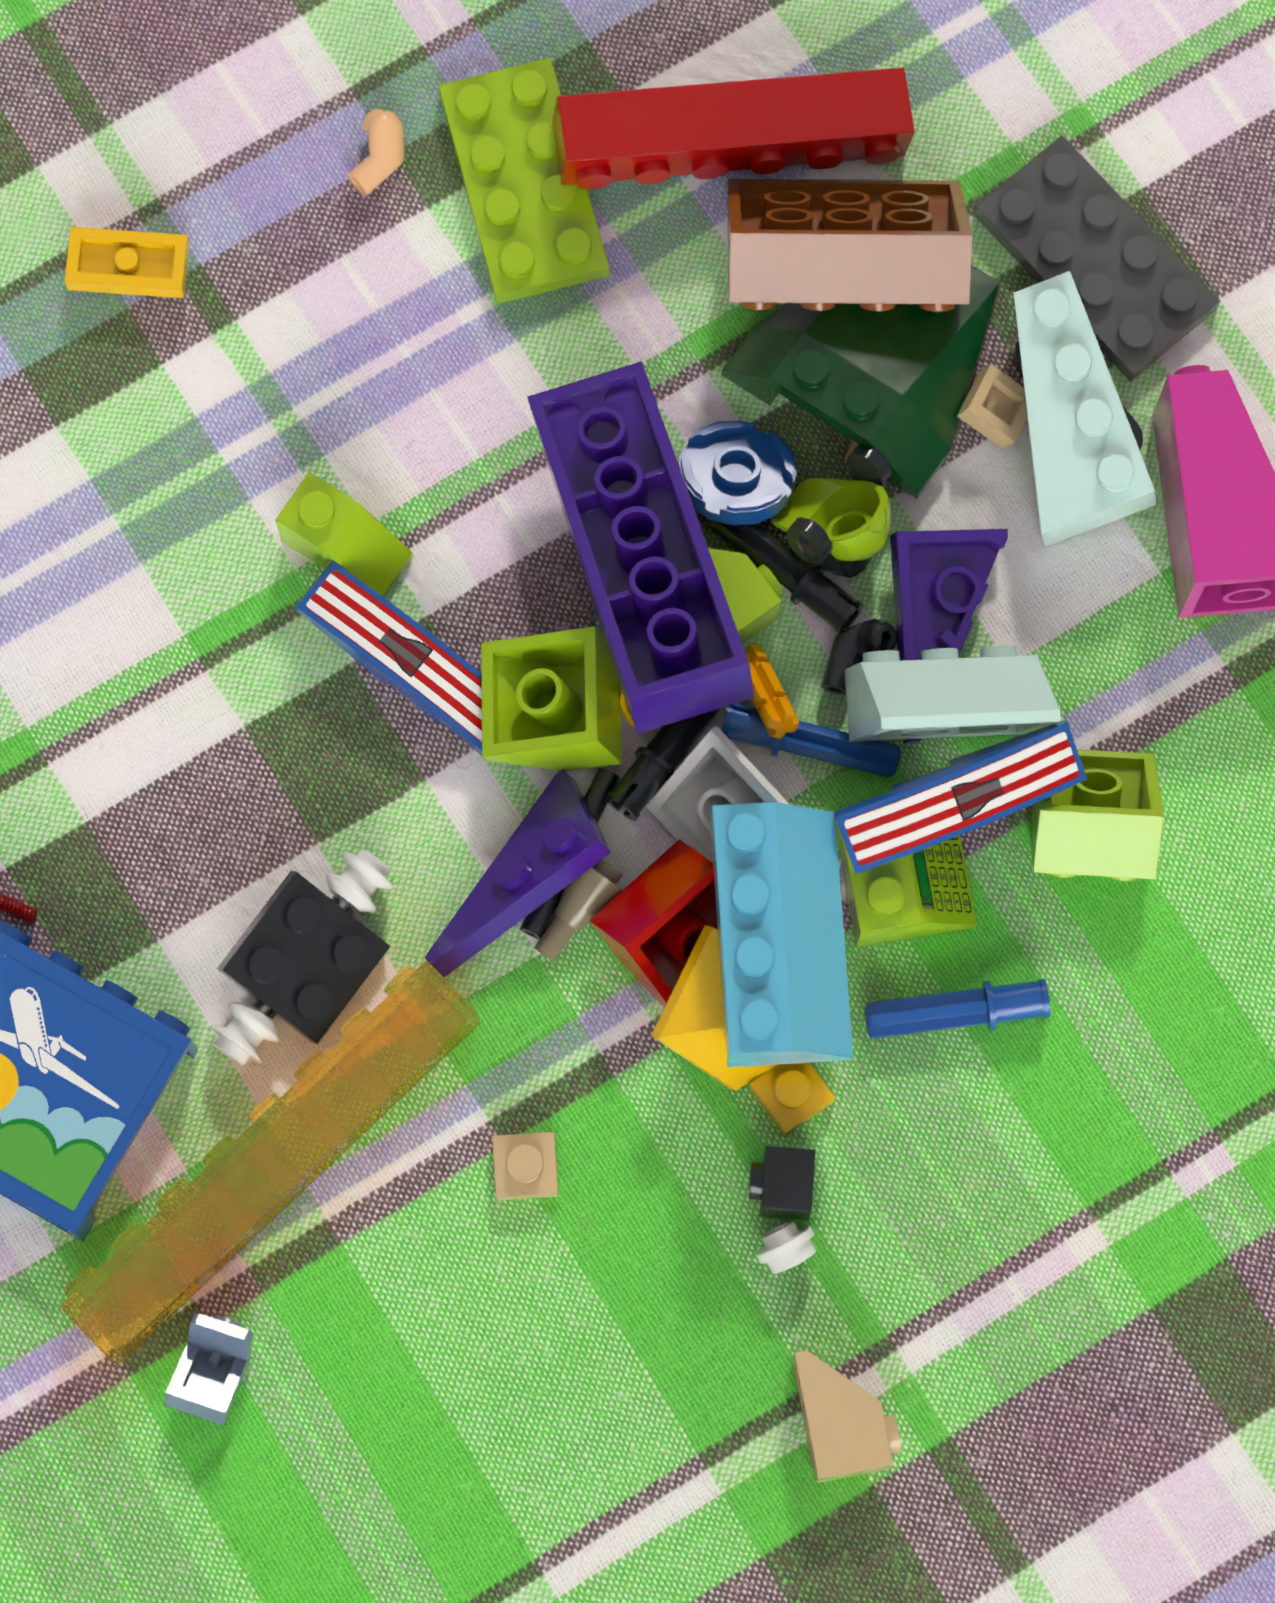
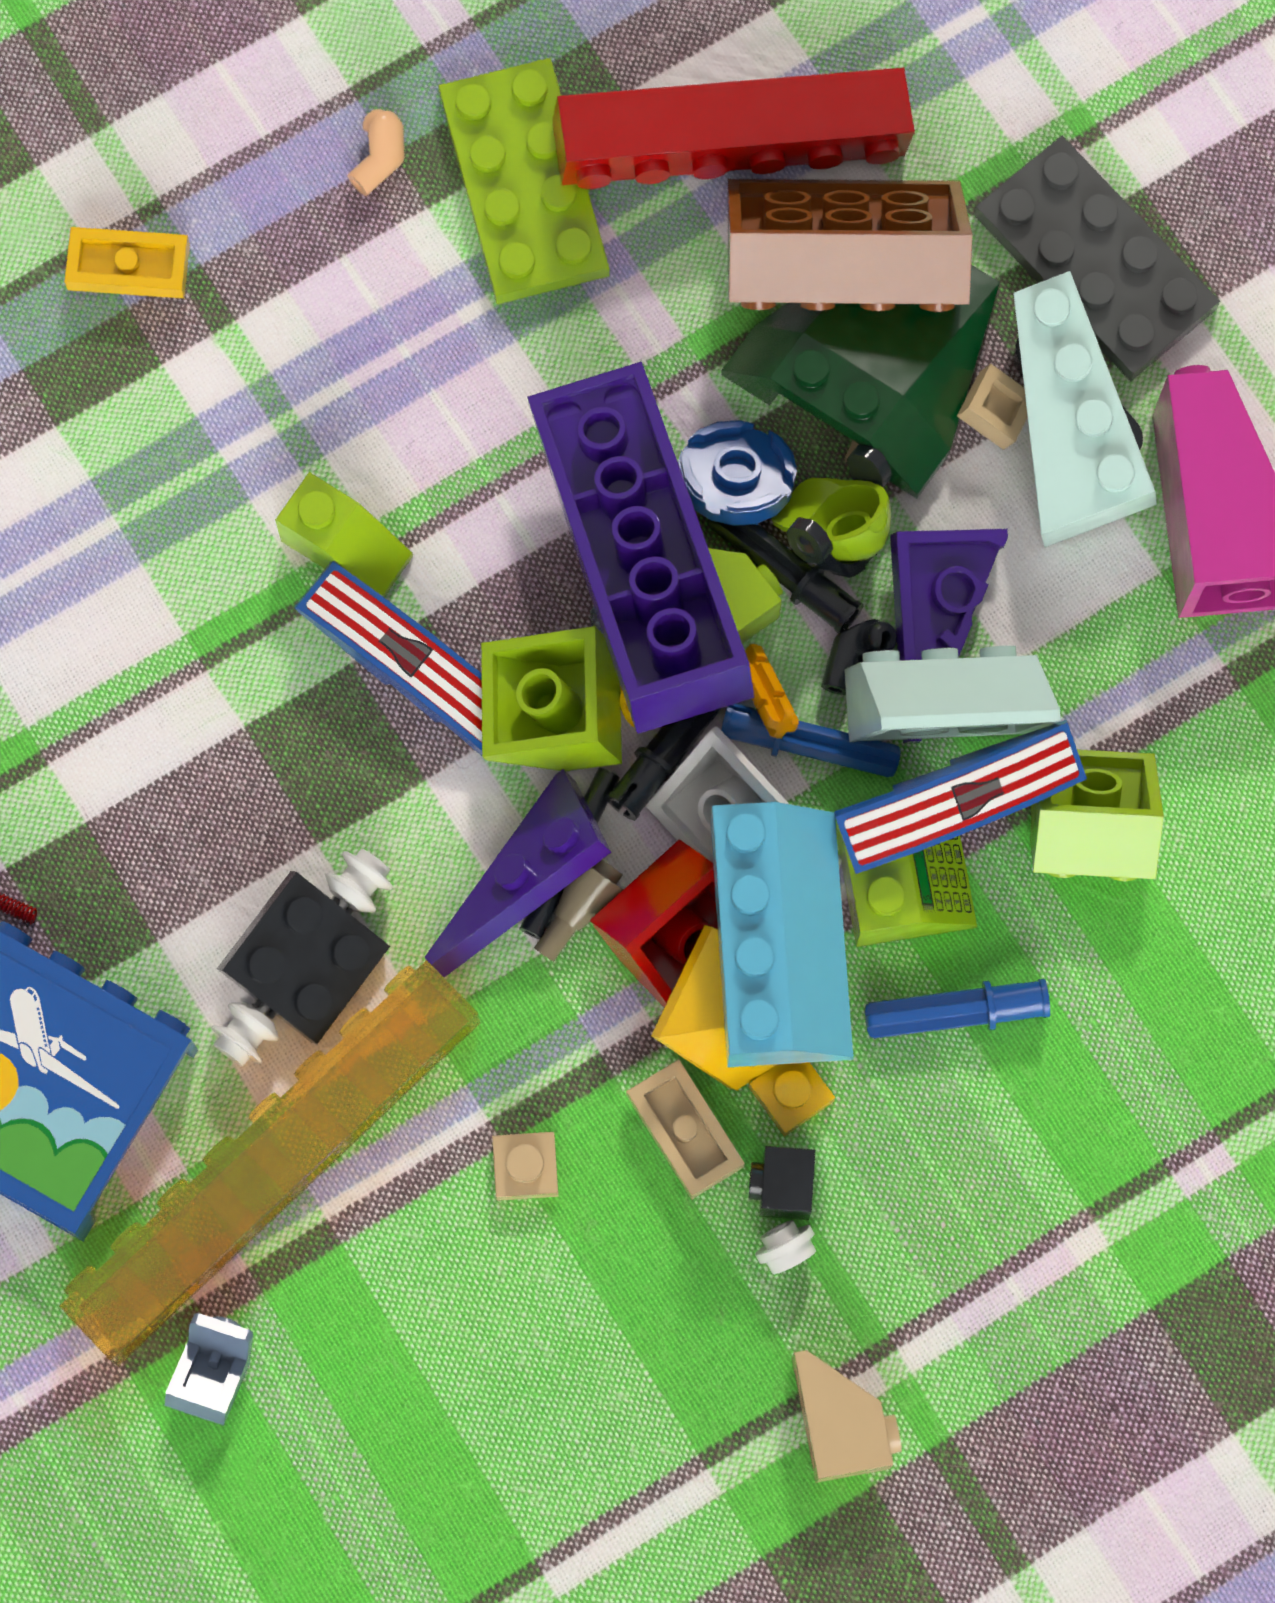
(685, 1129): none -> tan plate

